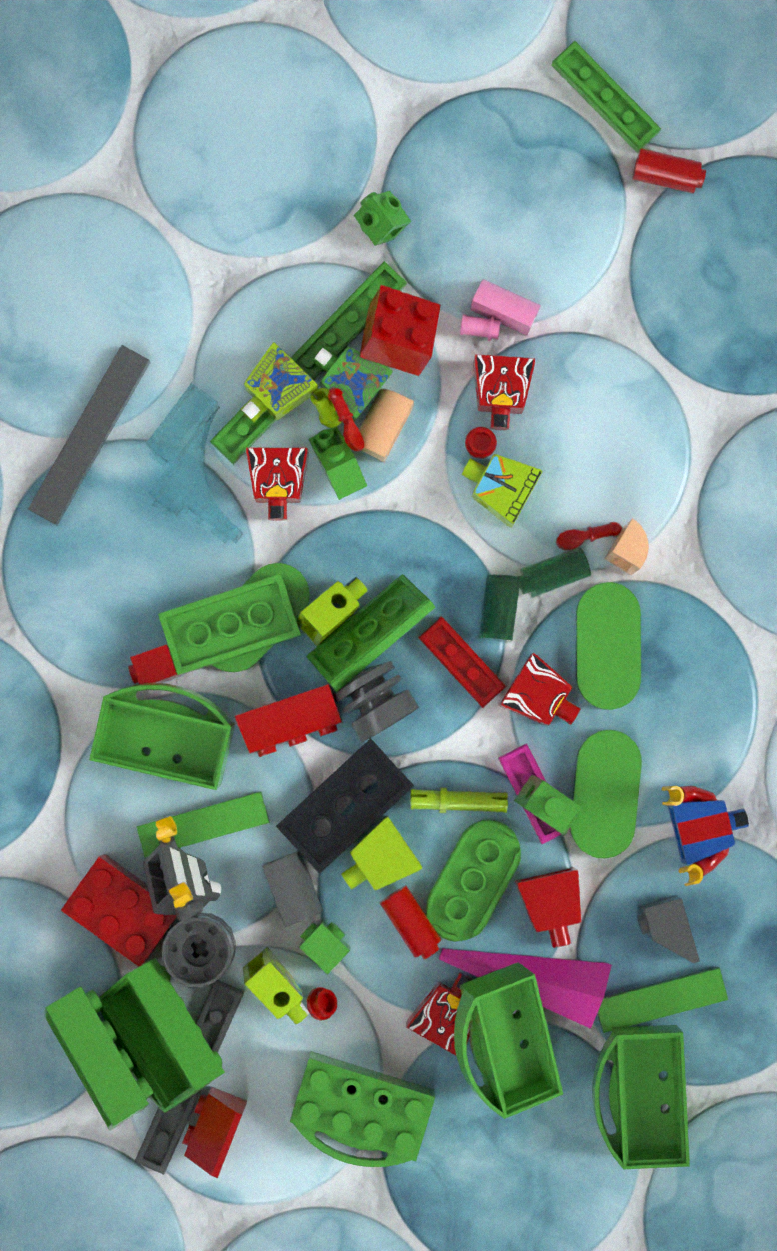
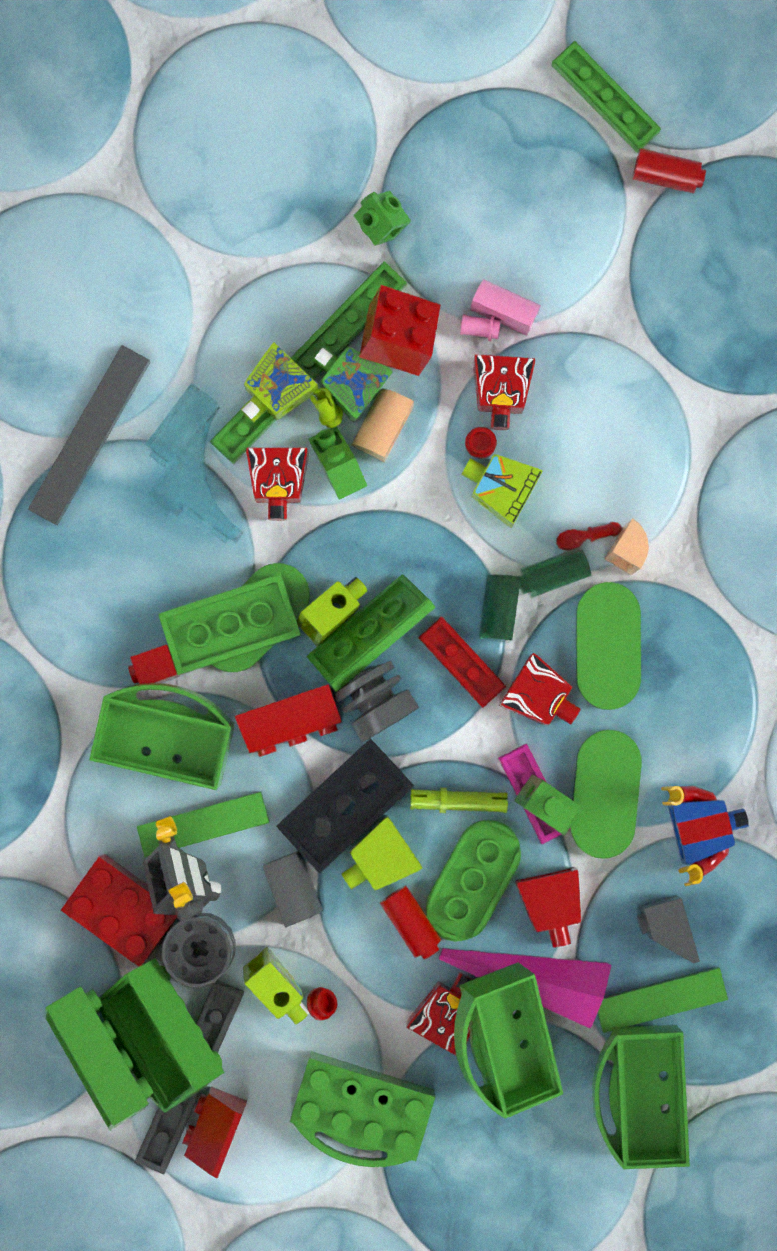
(324, 945): bright green brick -> none
(351, 432): red piece -> none

